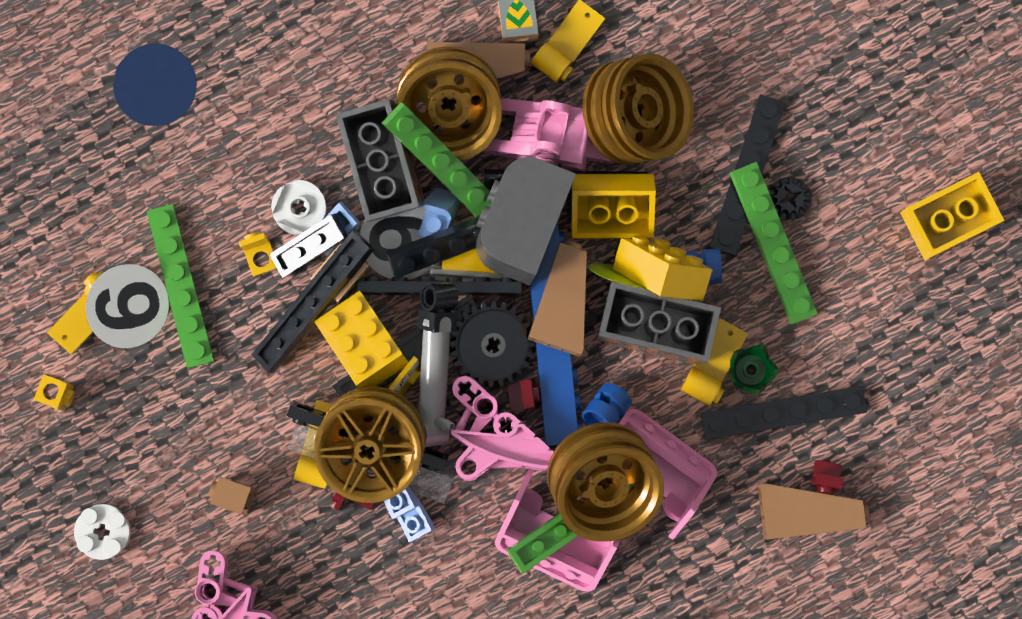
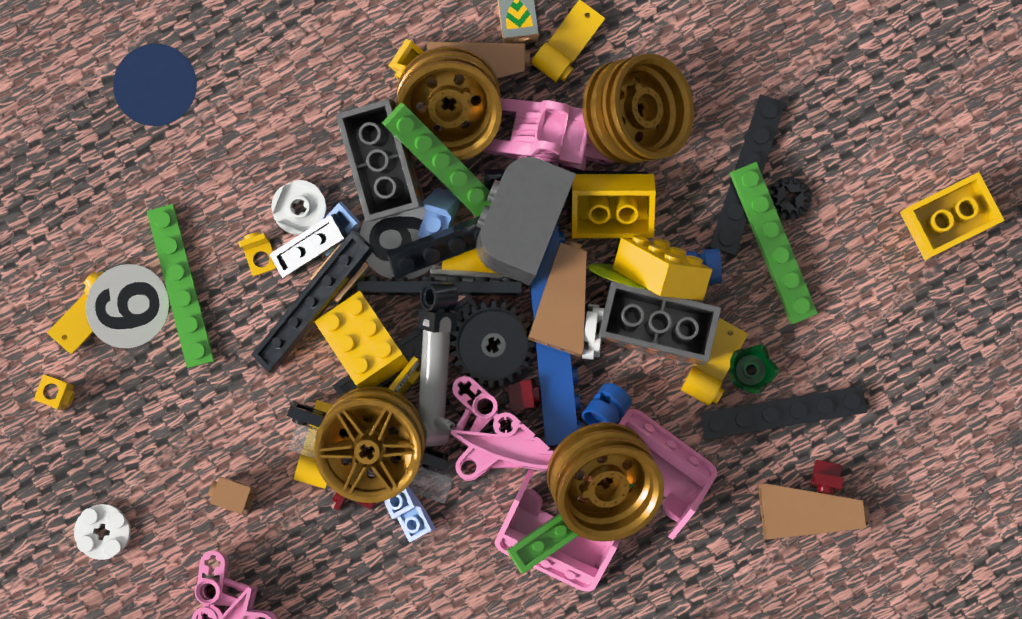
(404, 56): none -> yellow bracket
(592, 325): none -> white plate

